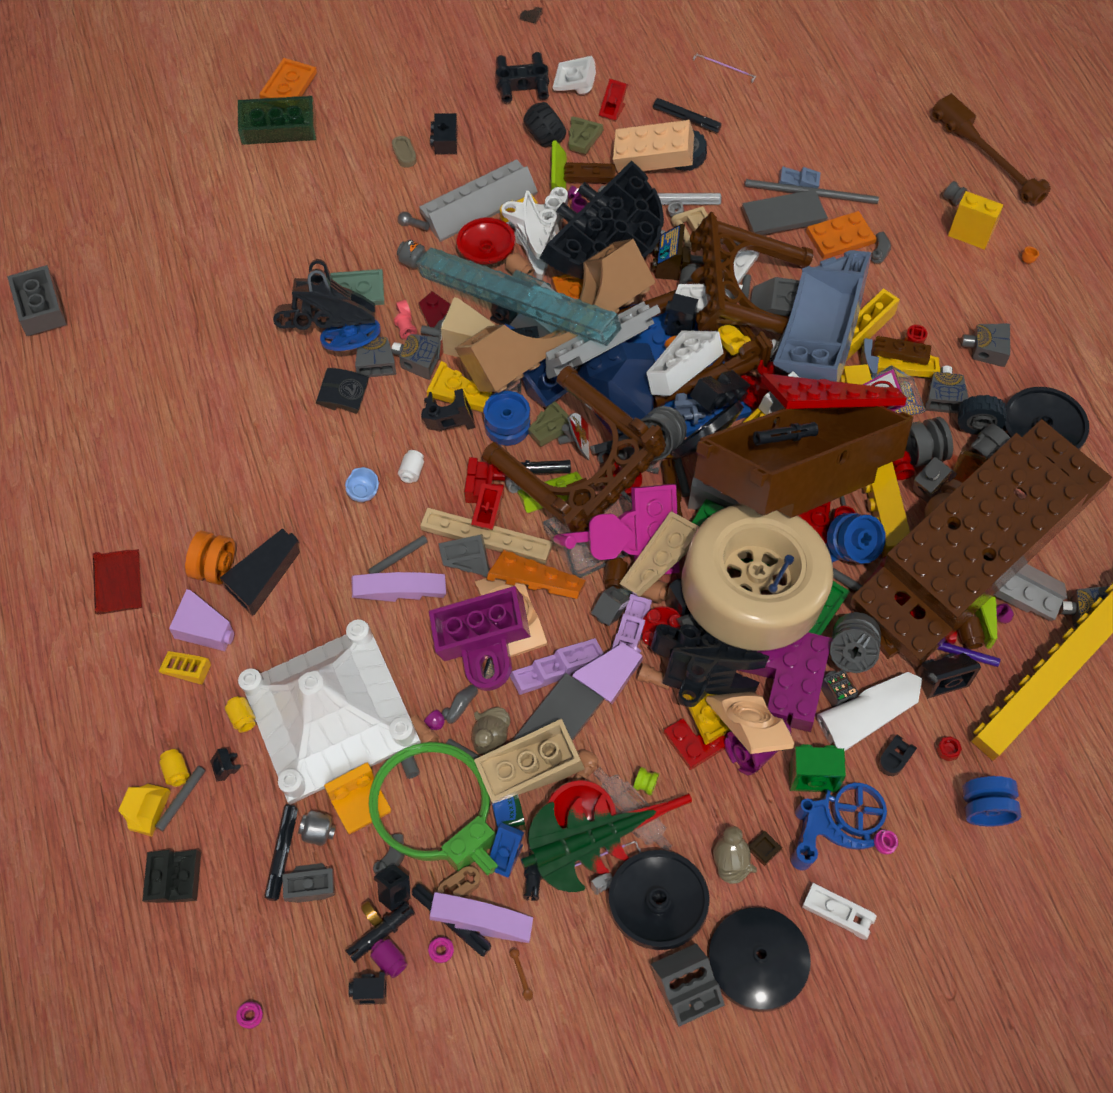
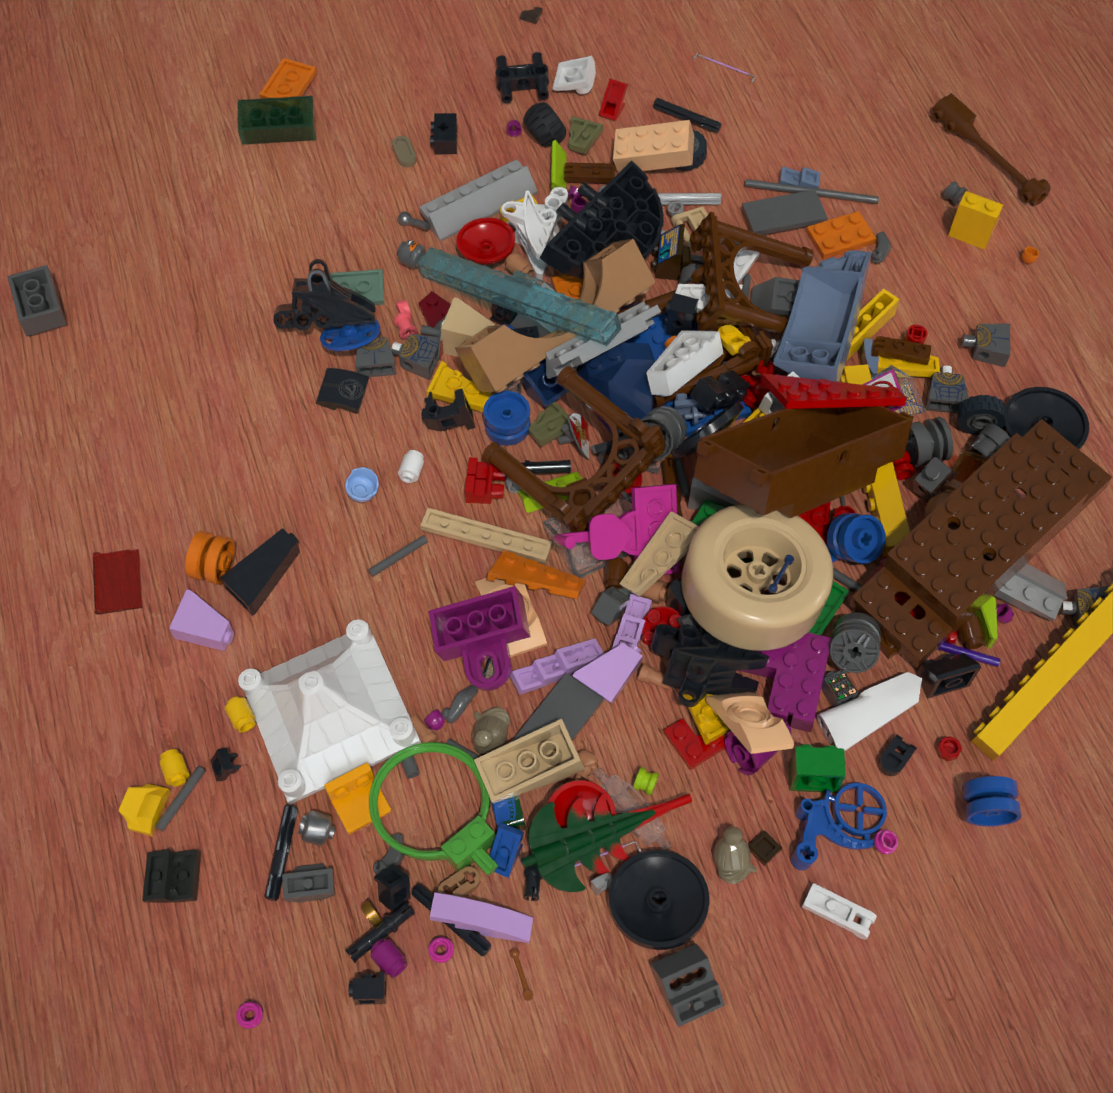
(196, 677): yellow slope -> none
(398, 585): lavender slope -> none
(466, 554): dark grey wing -> none
(487, 506): red slope -> none
(518, 129): none -> magenta hinge
(753, 981): black dish -> none
(764, 437): black pin -> none

